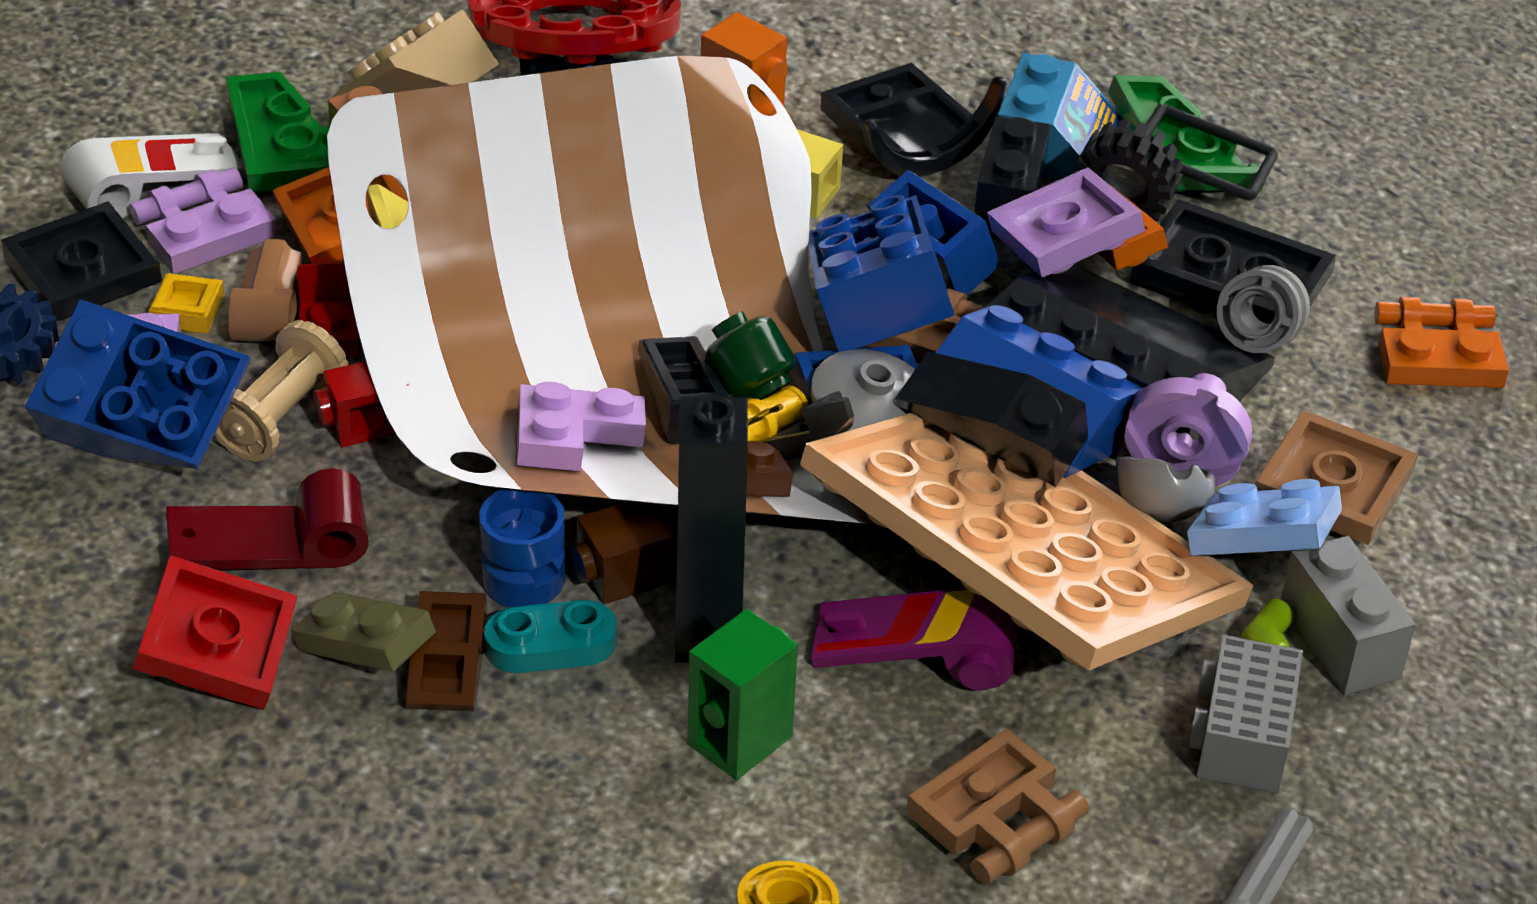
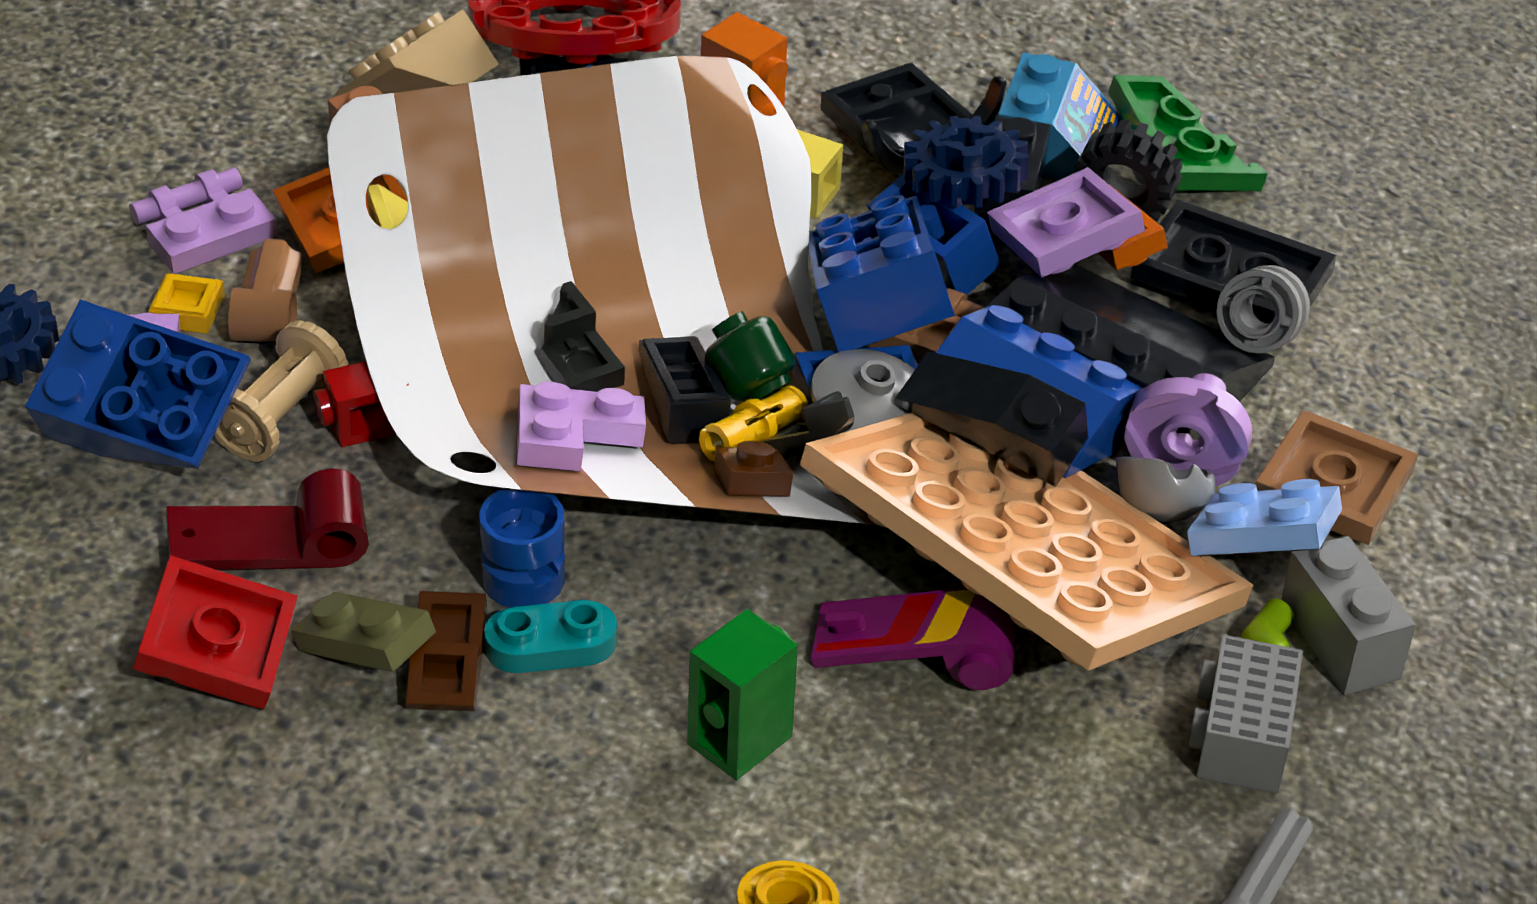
(82, 258): black plate -> none
(118, 166): white door -> none
(274, 131): green wing -> none
(328, 303): red slope -> none
(574, 348): none -> pearl dark grey slope
(624, 550): reddish brown brick -> none
(710, 517): black slope -> none
(965, 161): none -> dark blue gear
(986, 789): medium nougat plate -> none
(1227, 134): black piece -> none
(1440, 356): orange plate -> none

